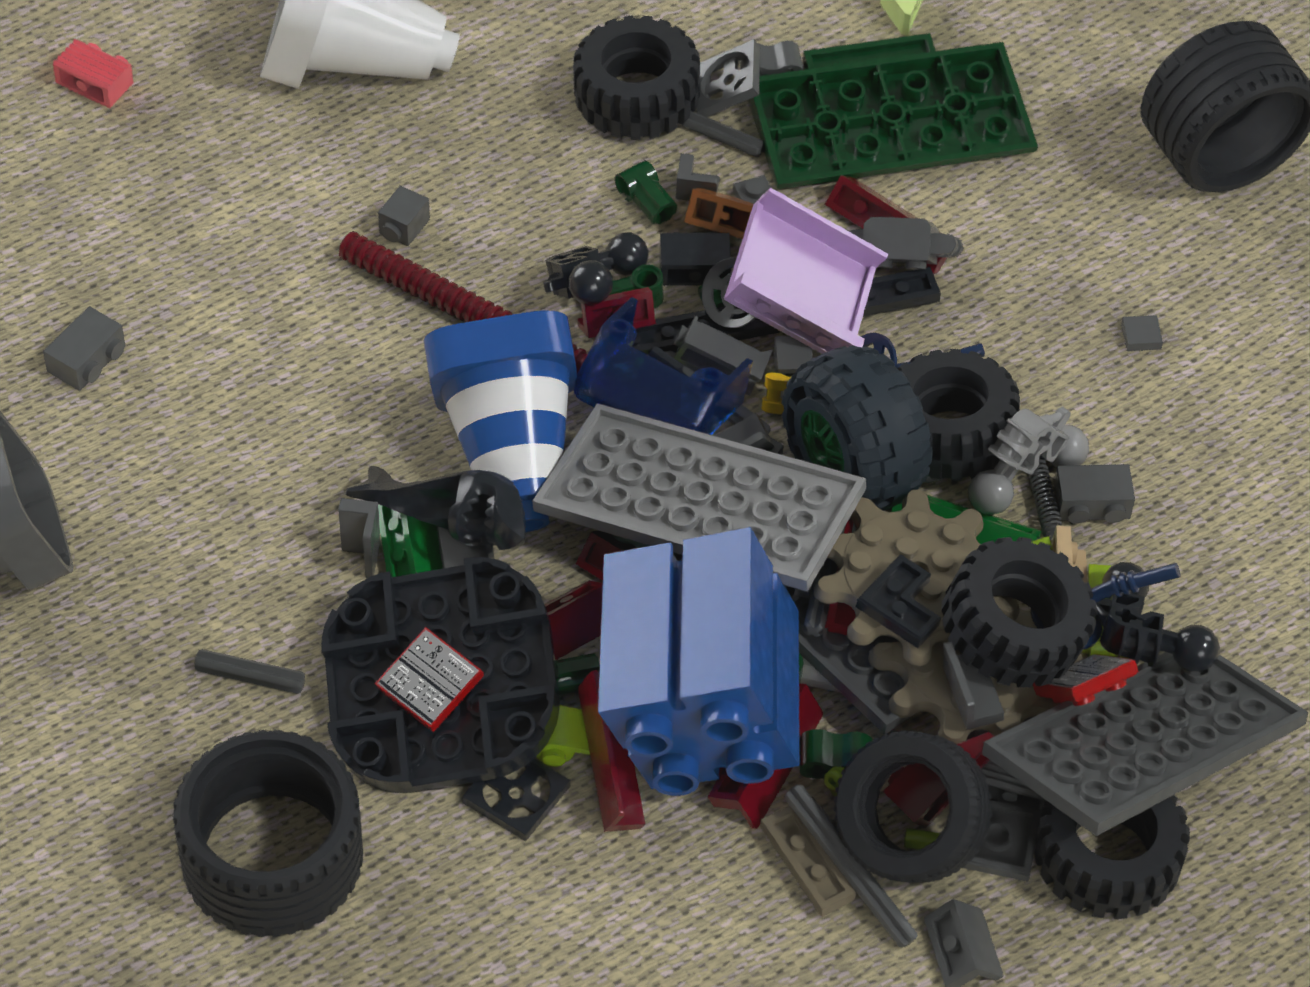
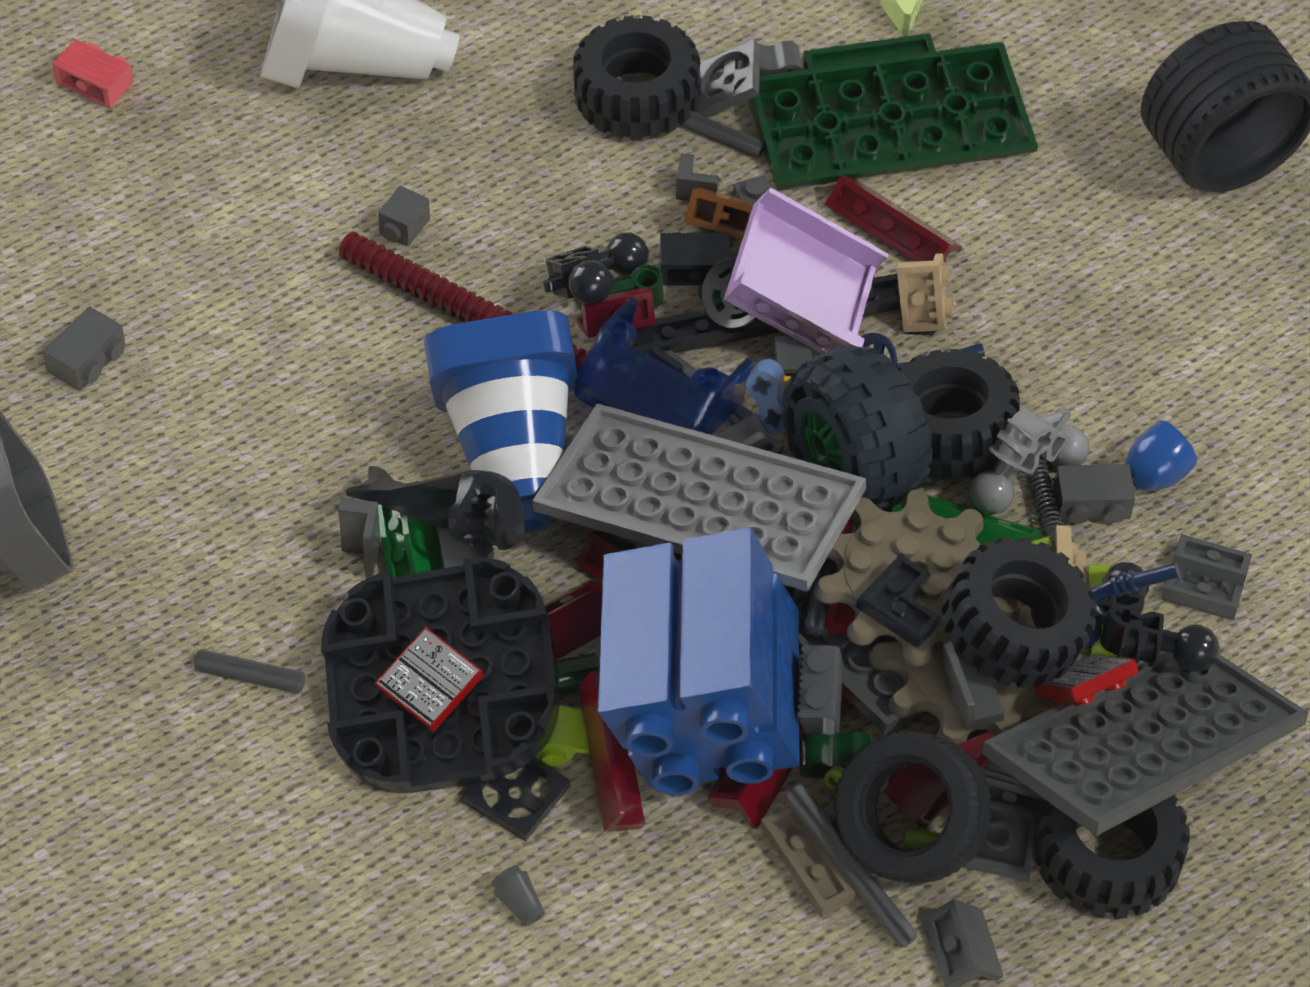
(256, 768): black tyre -> none
(518, 894): none -> dark grey cone
(643, 187): dark green piece -> none
(707, 347): dark grey window -> none
(768, 395): none -> medium blue axle
(820, 690): none -> dark grey brick
(909, 241): dark grey hinge -> none
(925, 295): none -> tan bracket
(1141, 333): dark grey tile -> none
(1160, 457): none -> blue piece
(1209, 576): none -> dark grey slope

